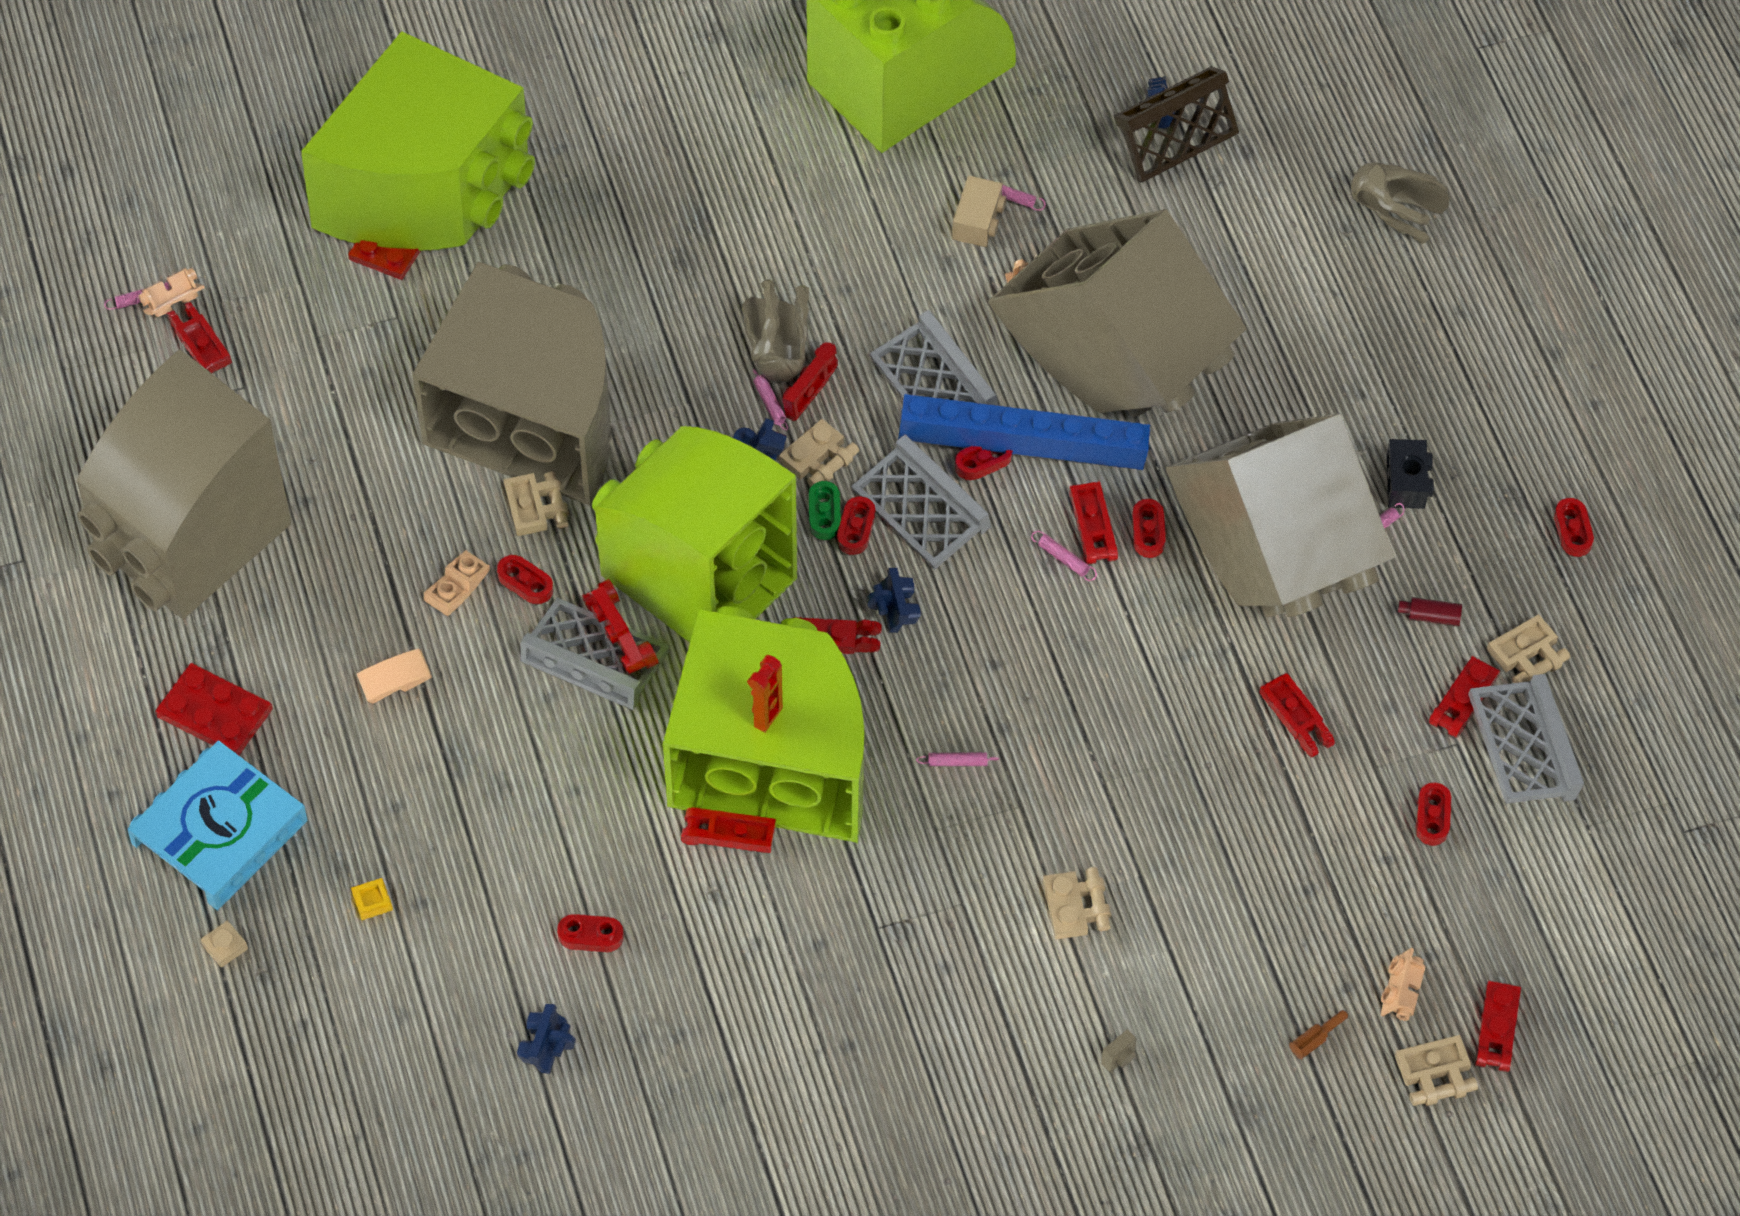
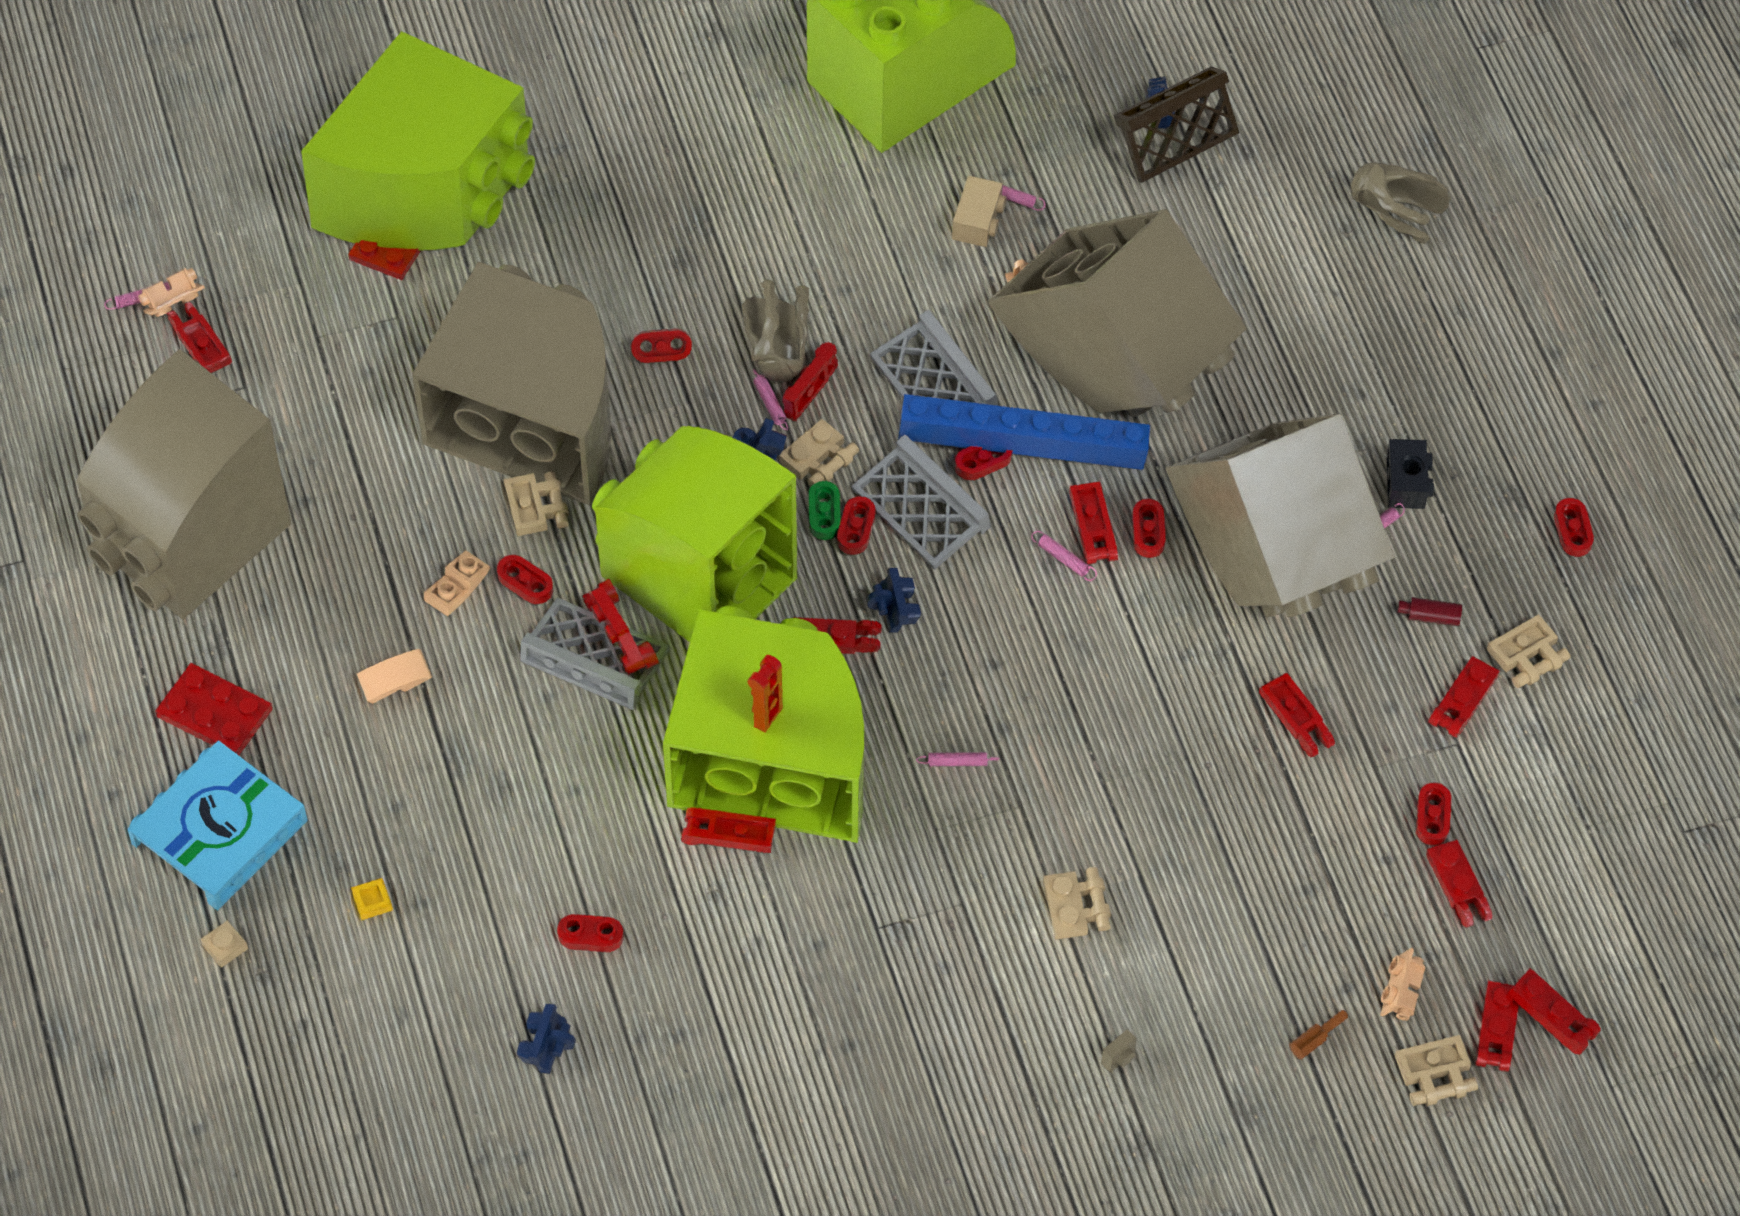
(661, 345): none -> red plate
(1458, 881): none -> red hinge
(1552, 740): light grey fence -> none
(1554, 1012): none -> red plate

